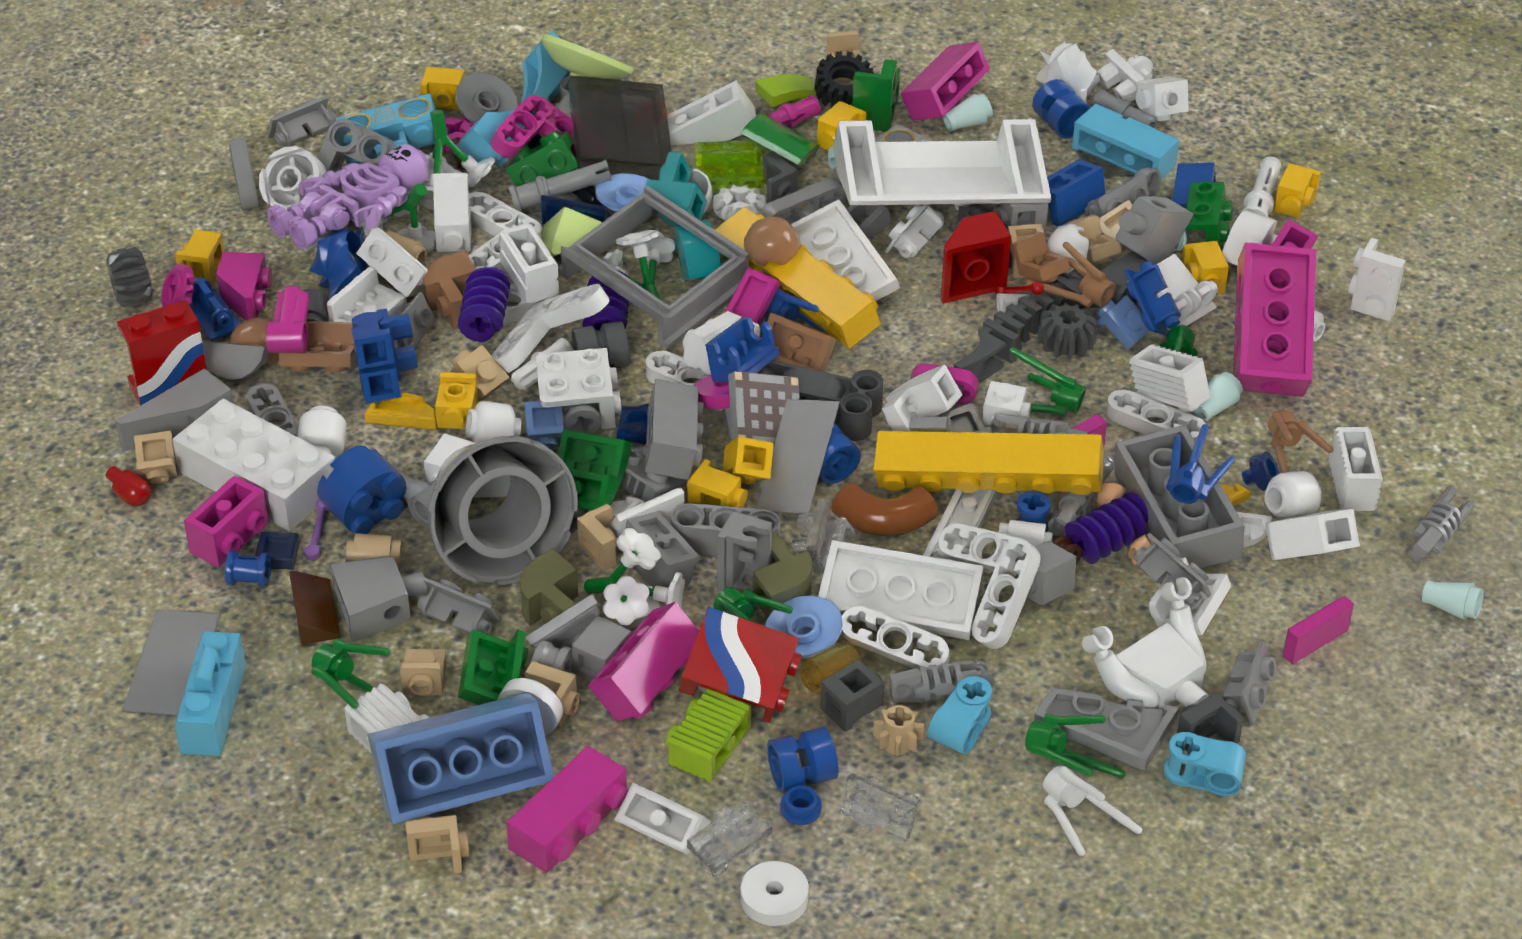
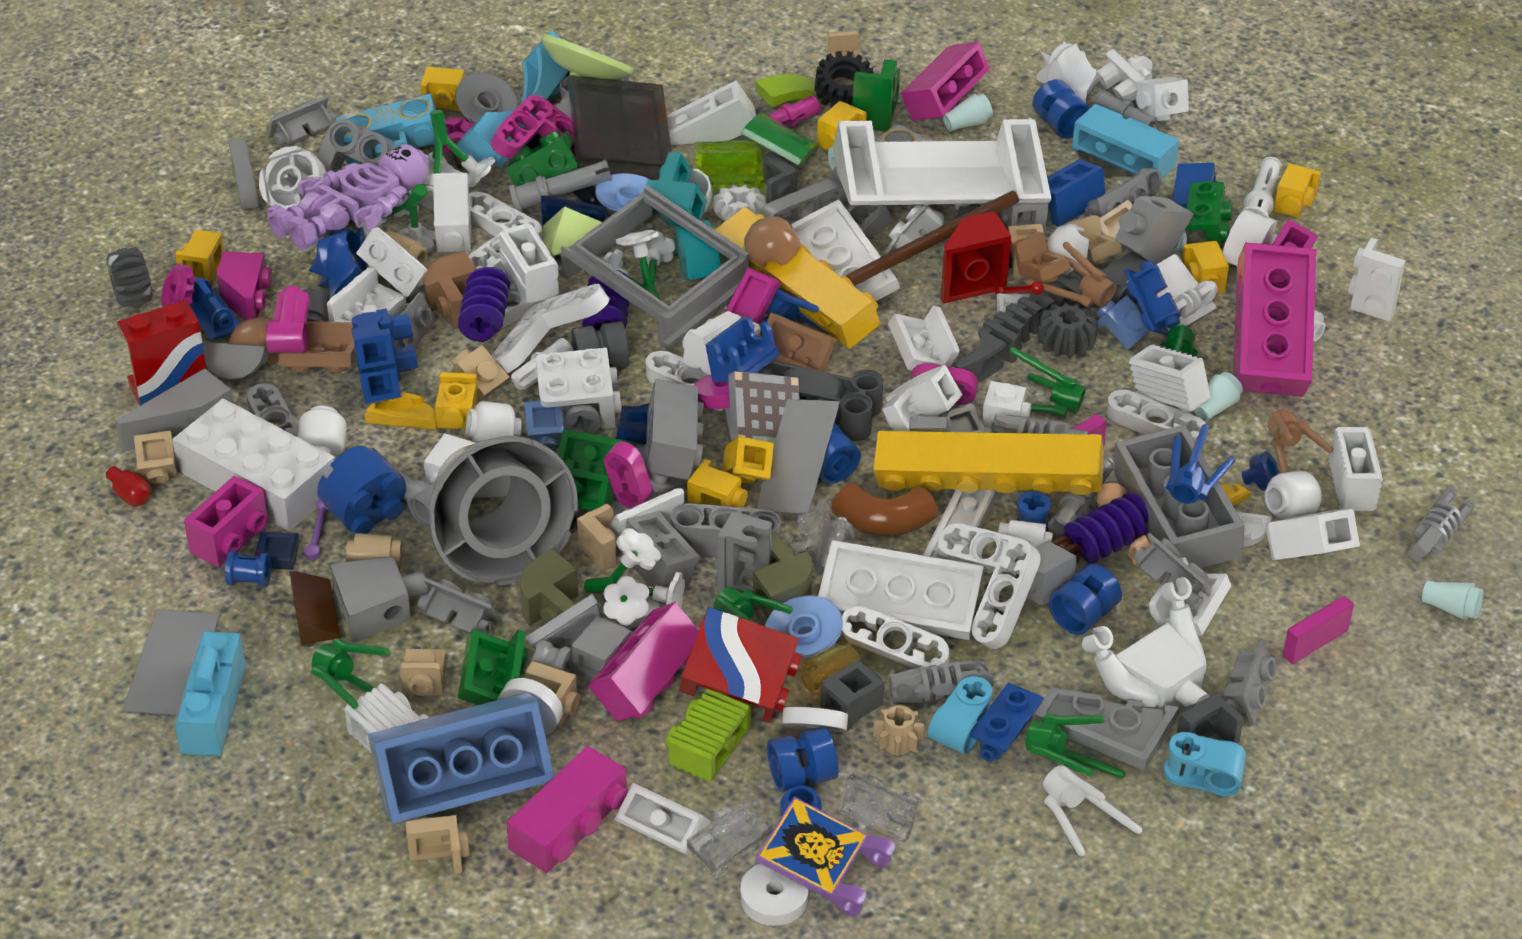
(627, 475): none -> dark pink beam
(813, 718): none -> white piece
(820, 851): none -> flag
(924, 340): none -> white bracket
(927, 240): none -> reddish brown piece
(1005, 720): none -> blue hinge
(1085, 599): none -> blue wheel

